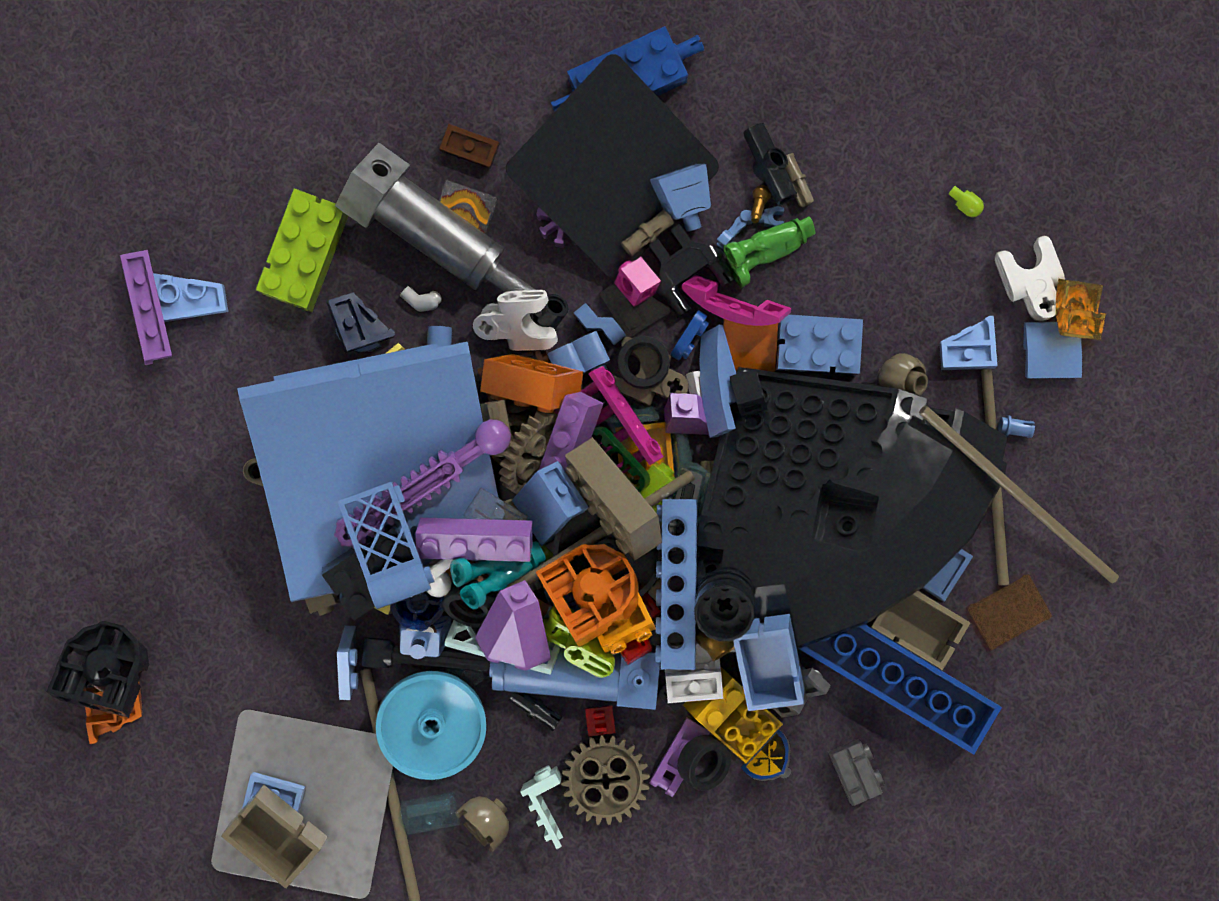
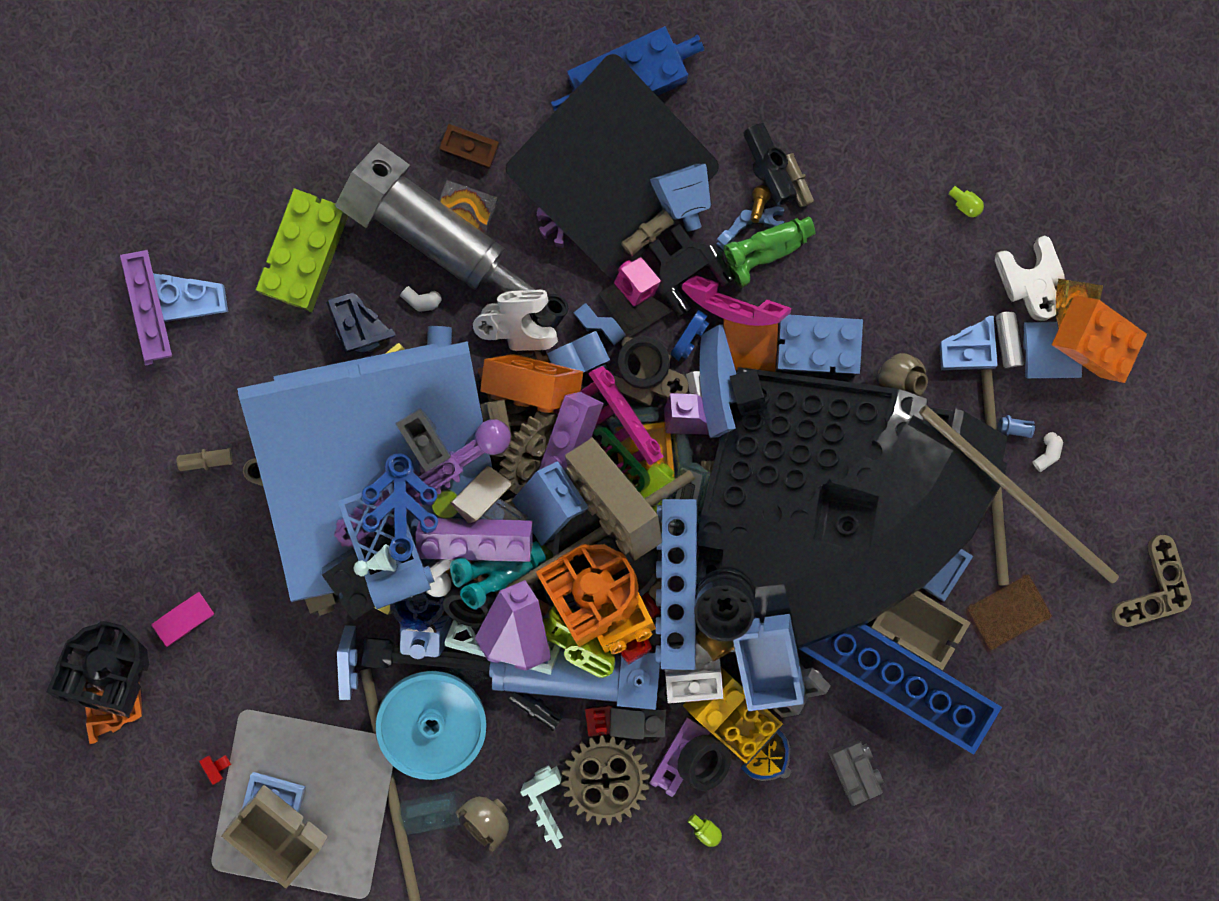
(182, 619): none -> dark pink slope
(204, 459): none -> dark tan axle
(213, 768): none -> red tile
(380, 561): none -> light aqua piece
(400, 501): none -> blue plant
(423, 439): none -> dark grey slope
(442, 505): none -> lime tile
(480, 494): none -> slope
(637, 722): none -> dark grey slope
(705, 831): none -> lime cylinder
(1009, 339): none -> white slope
(1052, 454): none -> white arm
(1099, 338): none -> orange brick
(1162, 597): none -> dark tan beam

